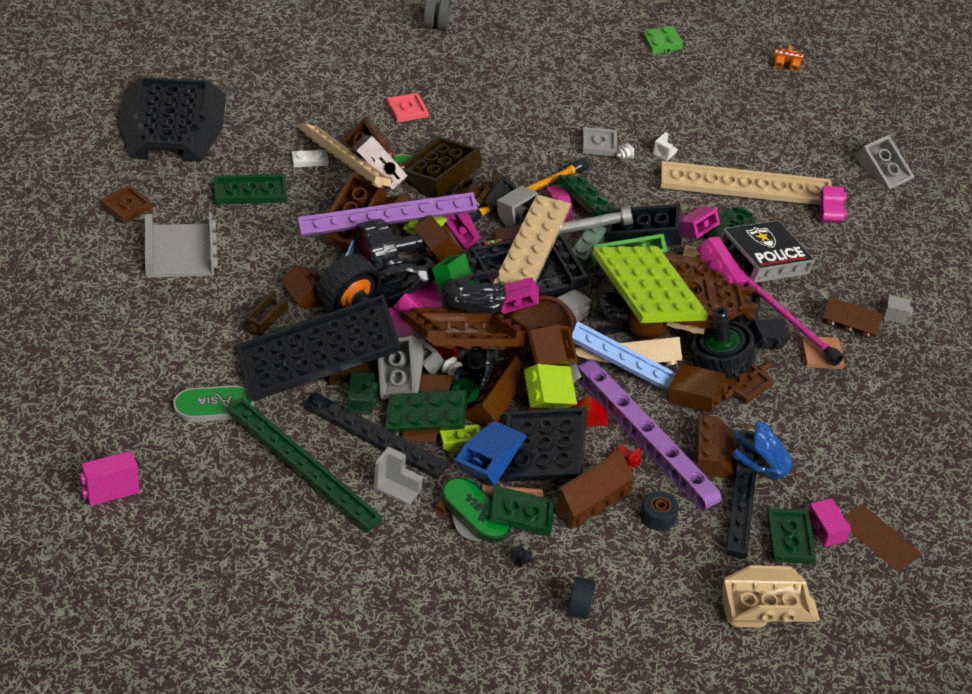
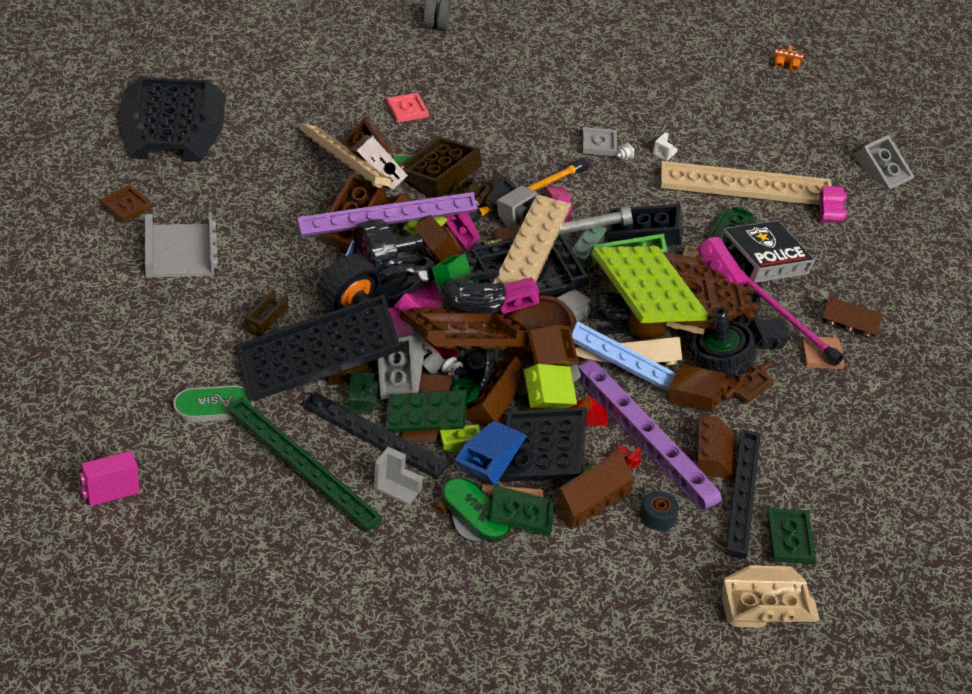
(250, 189): dark green plate -> none
(303, 286): reddish brown slope -> none
(310, 158): white plate -> none
(522, 555): black wheel -> none
(581, 597): black wheel -> none
(585, 194): dark green plate -> none
(662, 39): bright green plate -> none
(700, 222): dark pink brick -> none
(769, 448): blue hair -> none
(829, 522): dark pink brick -> none
(881, 538): reddish brown sticker -> none
(897, 309): light grey brick -> none

